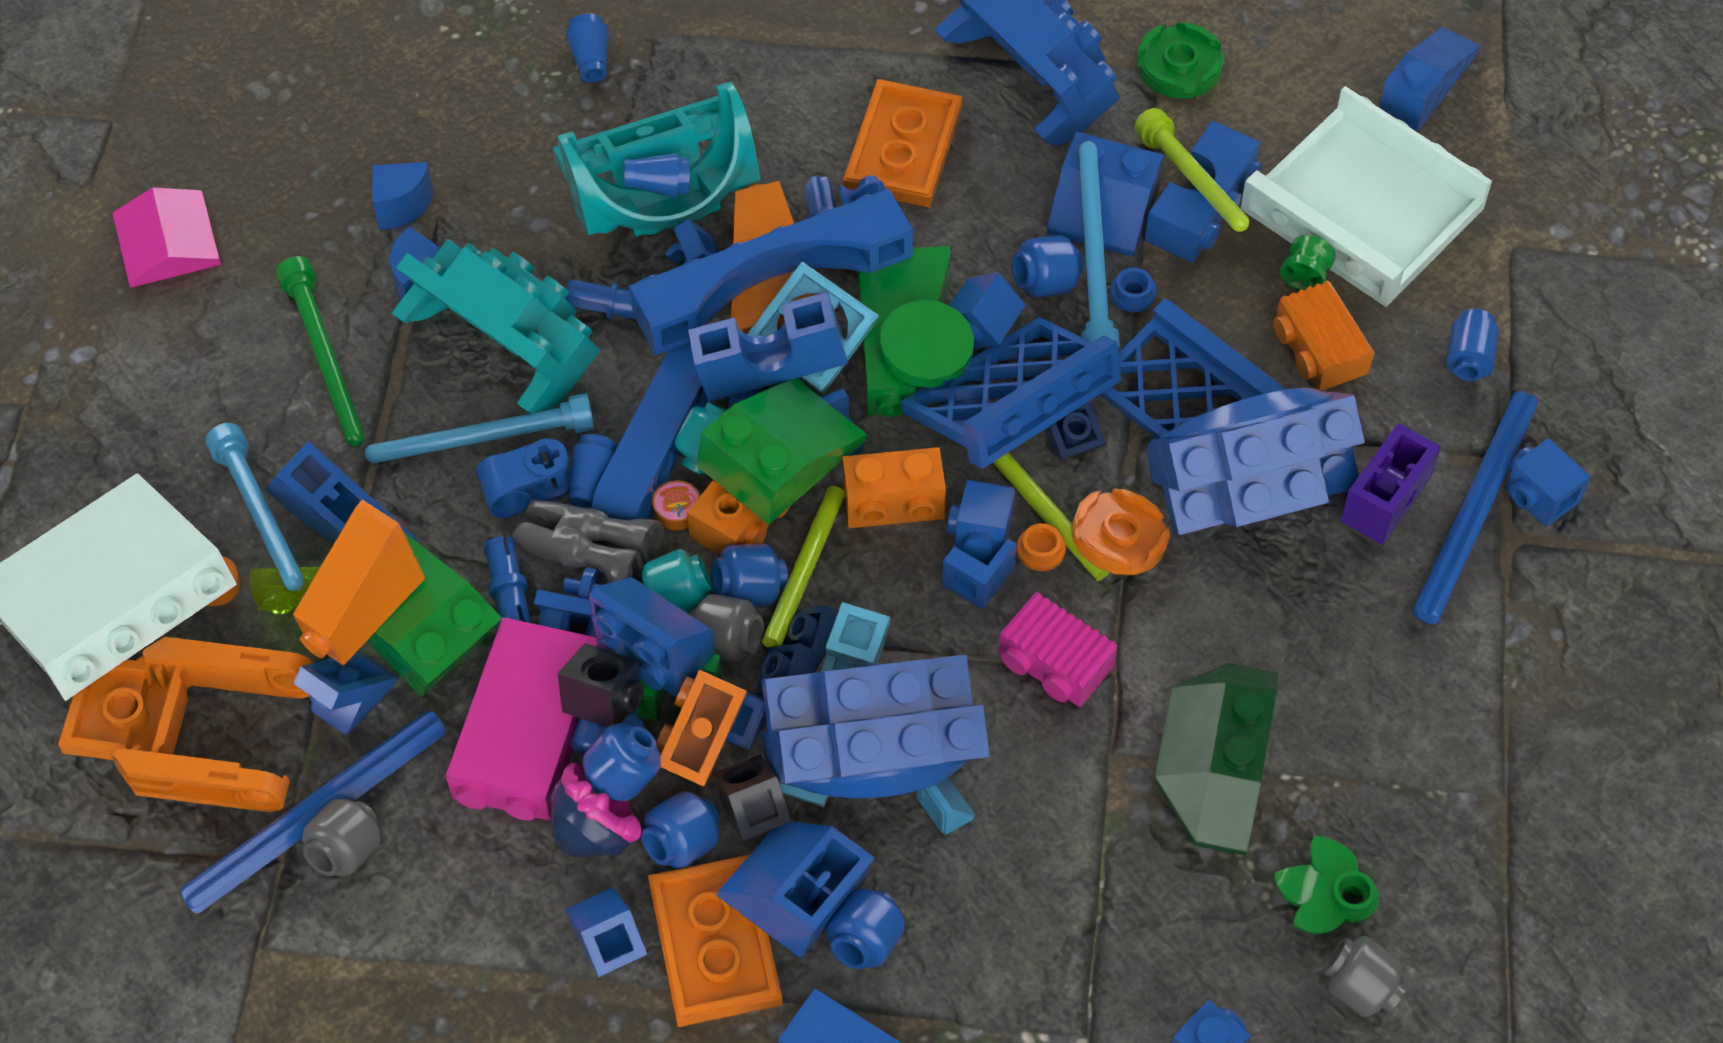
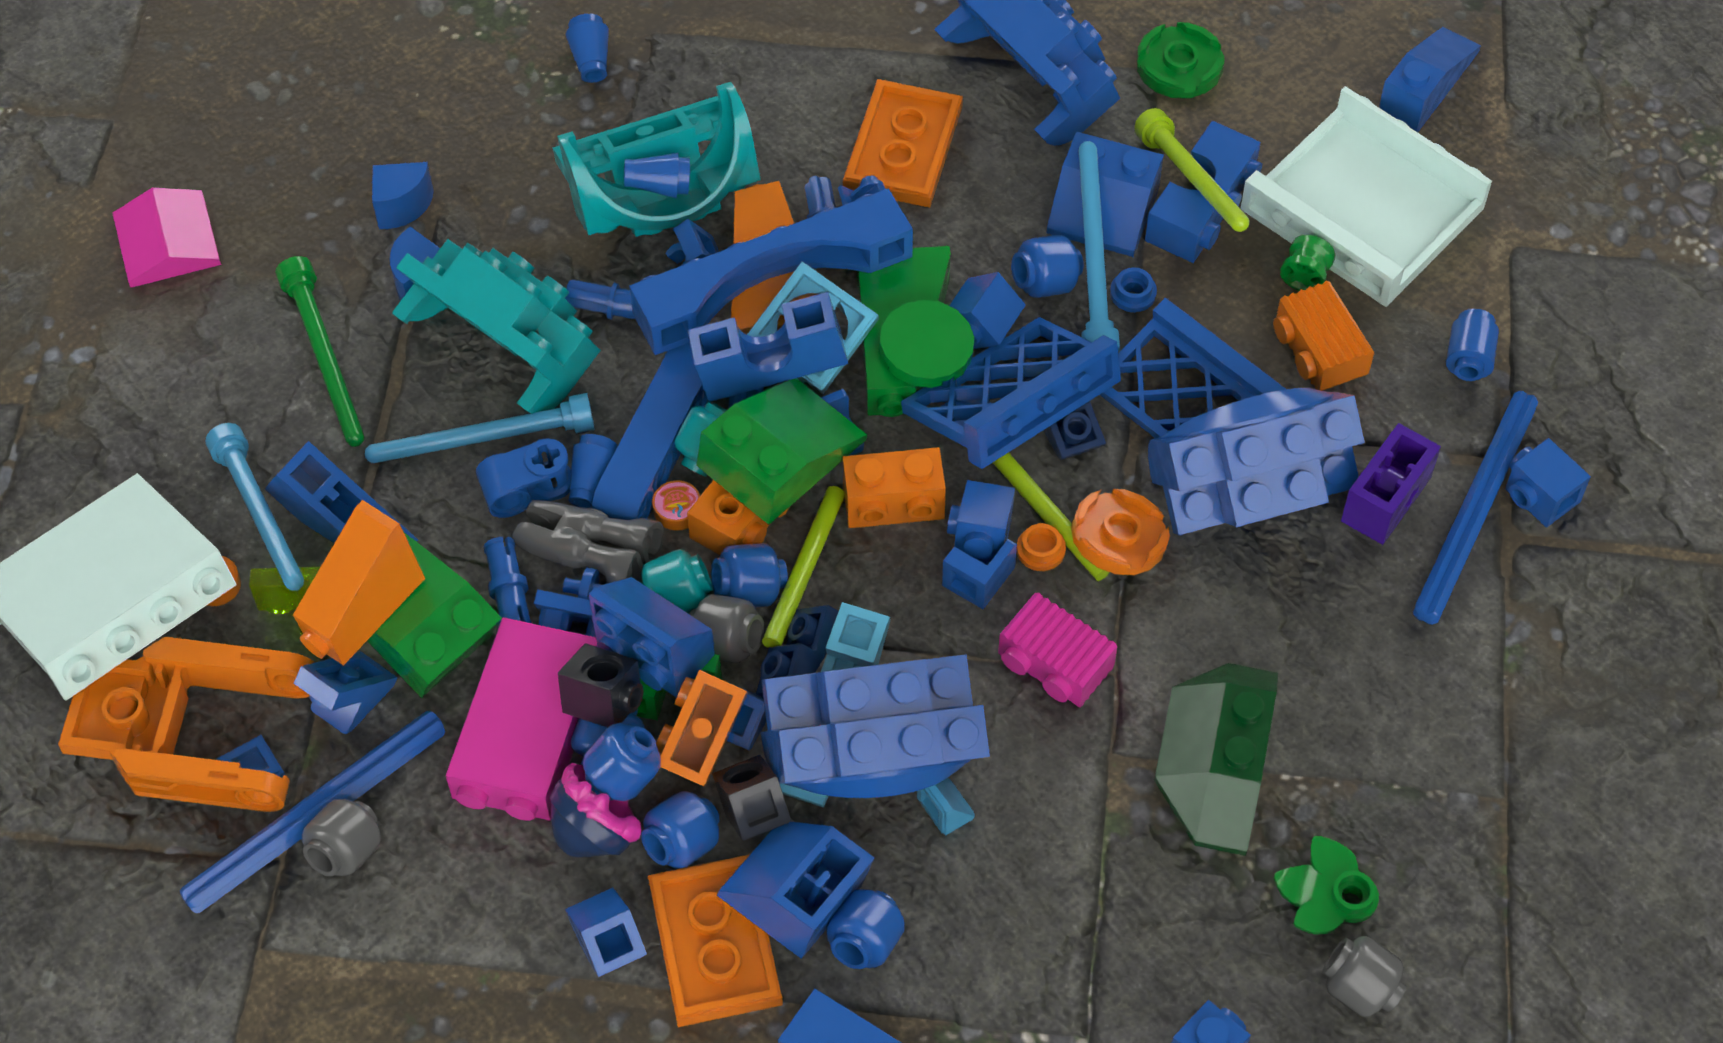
(254, 755): none -> blue tile

